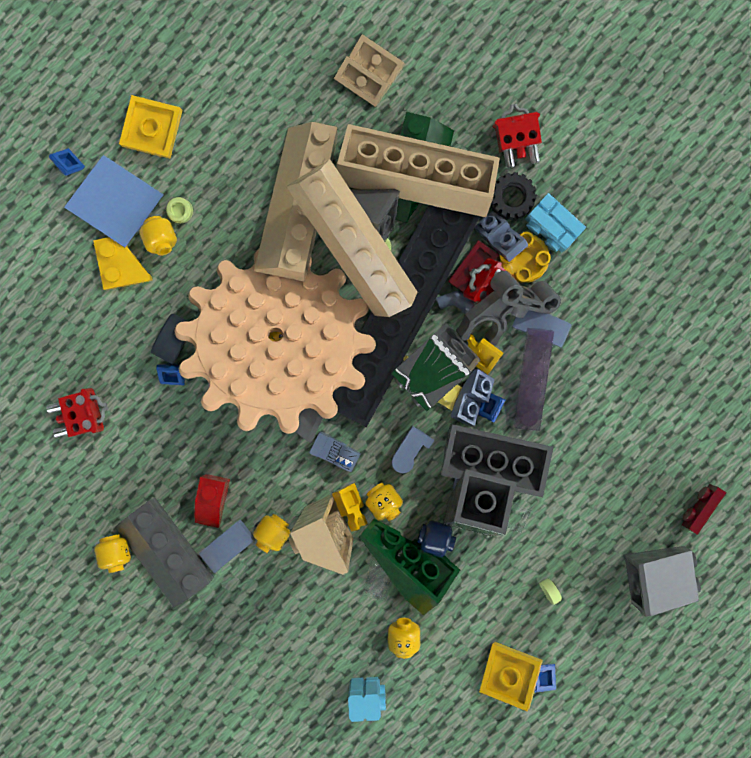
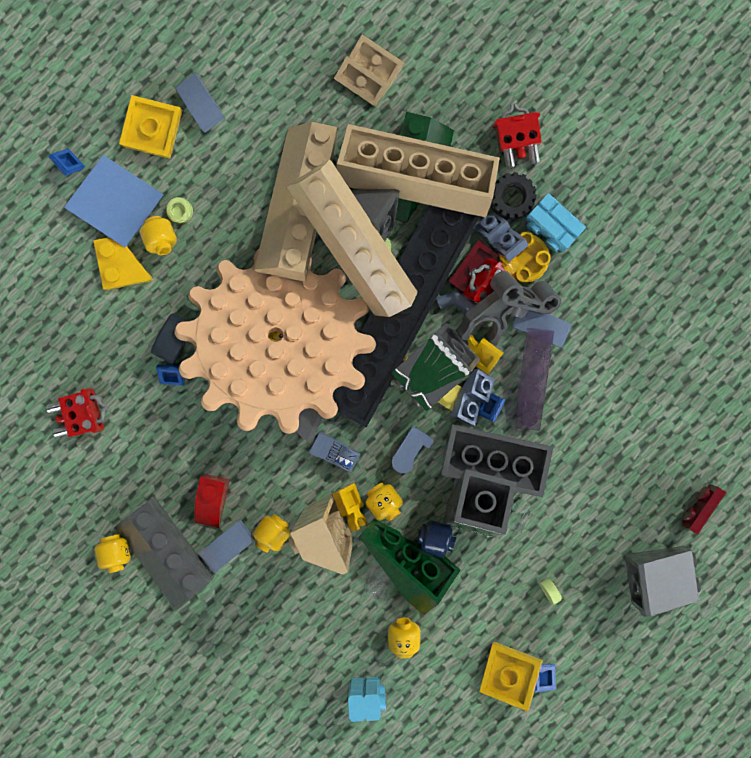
(200, 102): none -> sand blue slope

